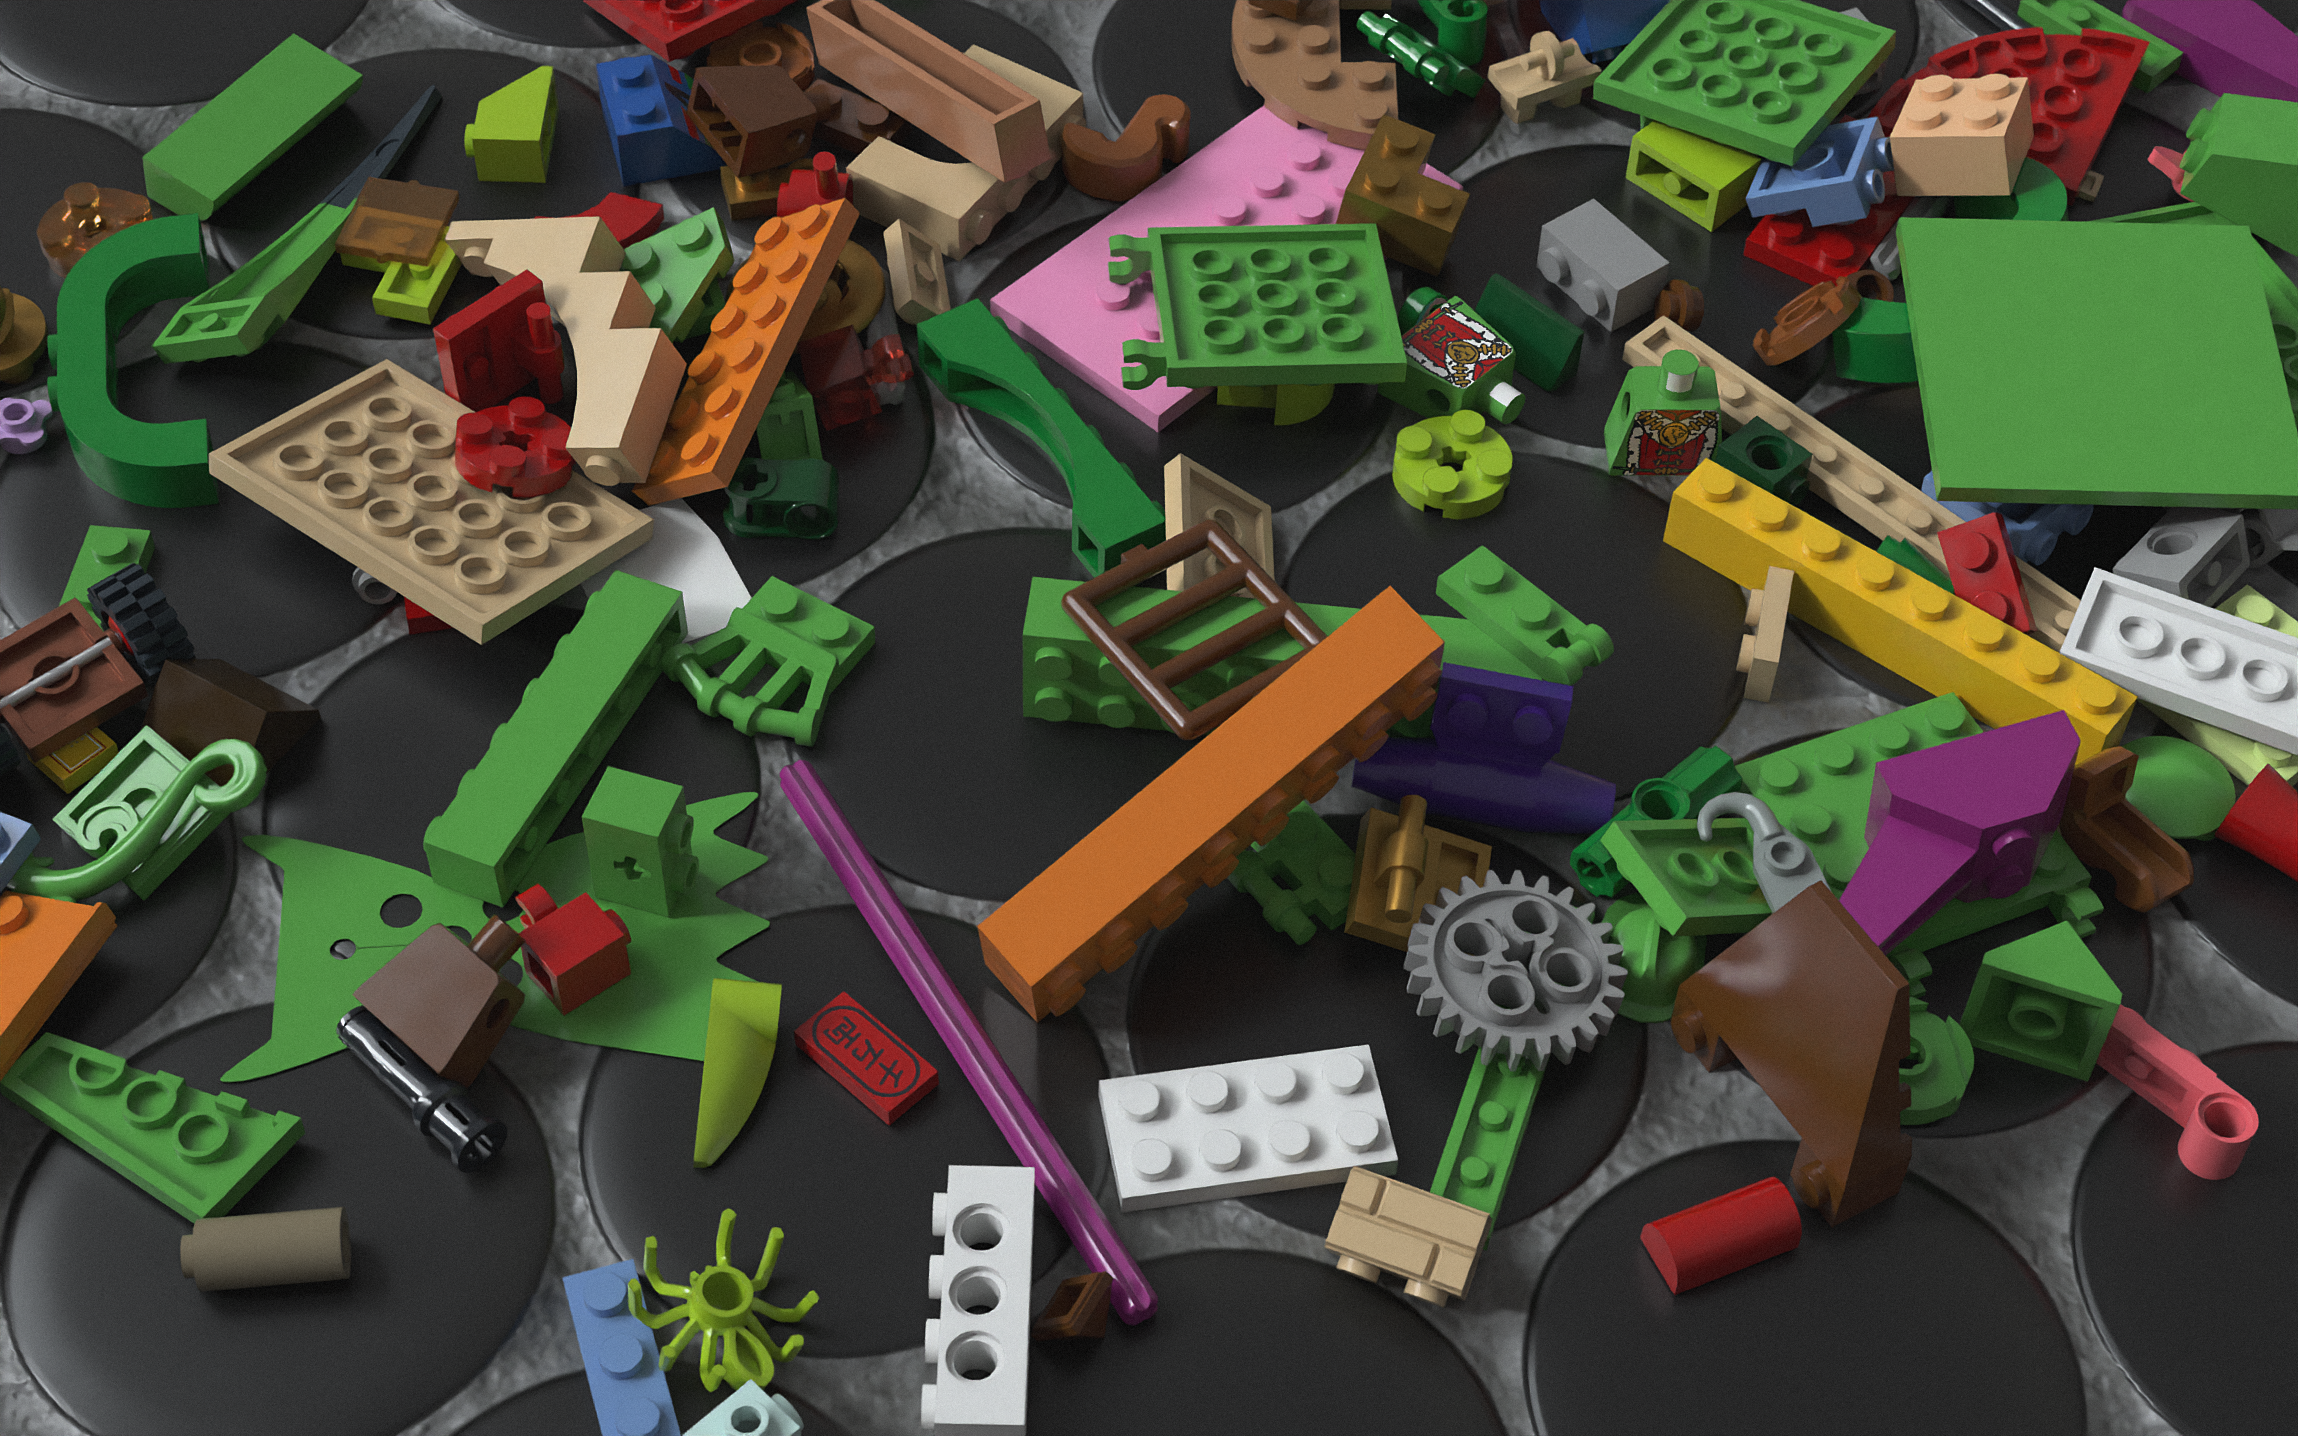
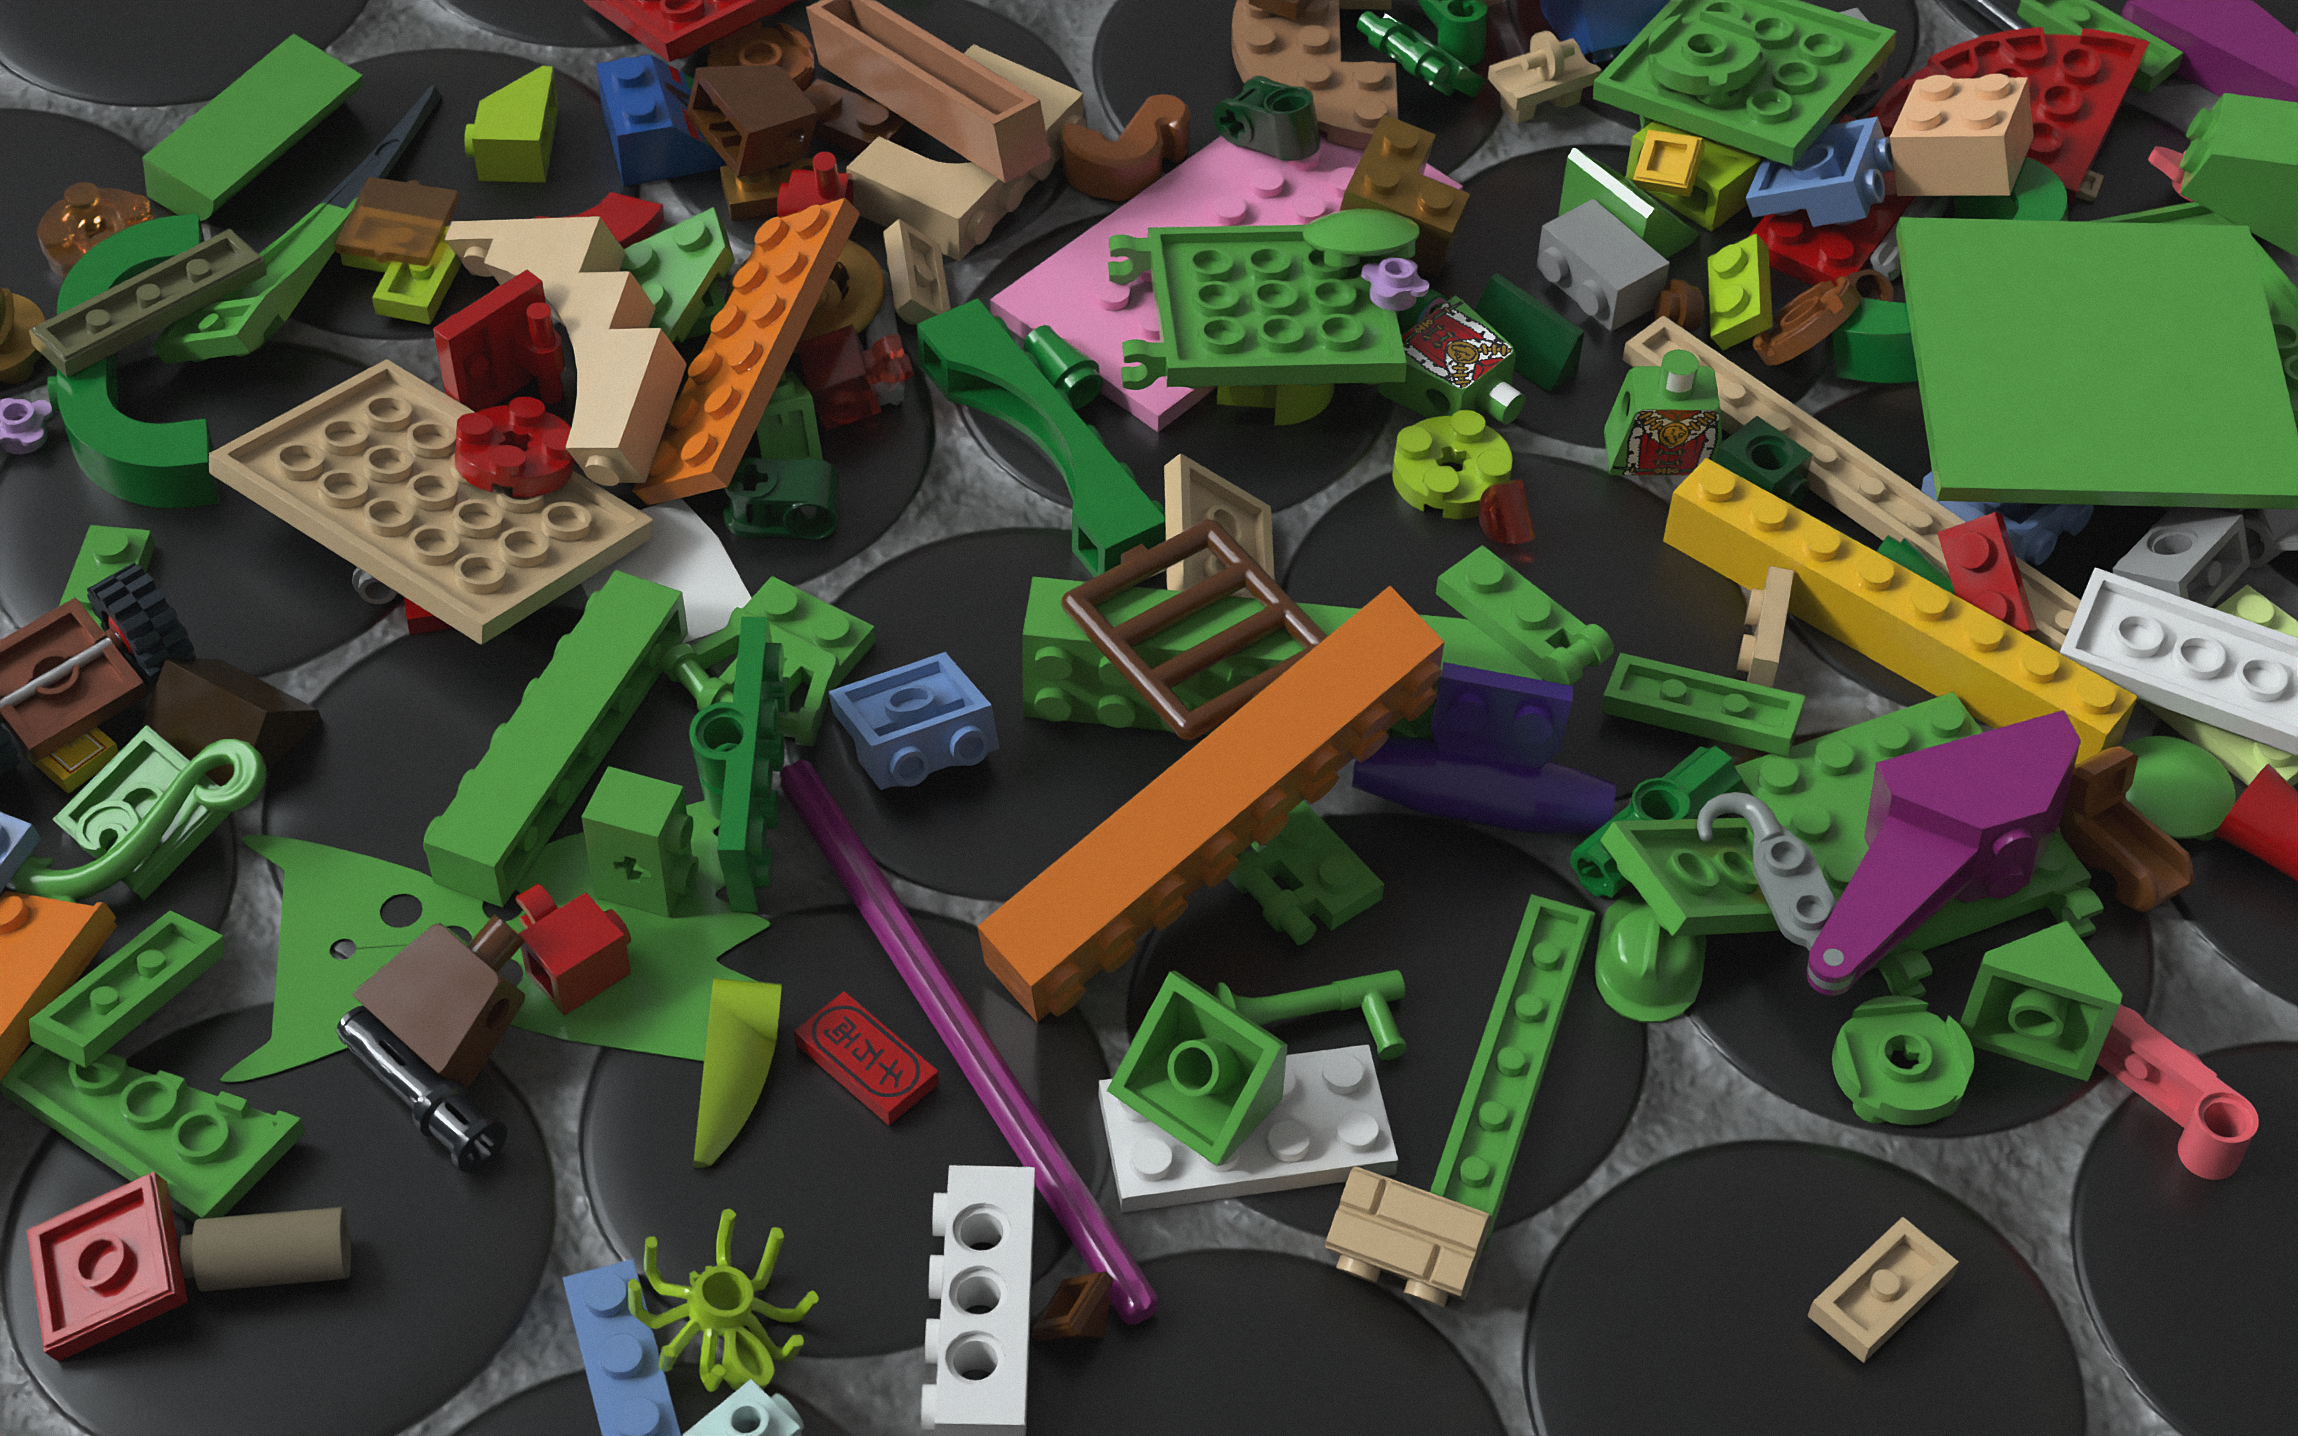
(106, 1266): none -> tile
(126, 988): none -> bright green plate
(147, 302): none -> olive tile
(736, 759): none -> green plate
(916, 721): none -> medium blue plate
(1065, 365): none -> green cone
(1201, 1070): none -> bright green slope
(1270, 119): none -> dark green piece
(1359, 233): none -> bright green dish
(1367, 992): none -> bright green piece
(1394, 283): none -> lavender plate
(1402, 868): pearl gold plate -> none
(1506, 513): none -> clear red plate
(1515, 970): light grey gear -> none
(1647, 218): none -> bright green slope
(1669, 163): none -> yellow tile
(1703, 55): none -> bright green plate
(1703, 704): none -> bright green plate
(1724, 1234): red brick -> none
(1739, 292): none -> lime plate
(1823, 1035): reddish brown wedge -> none
(1883, 1289): none -> tan plate

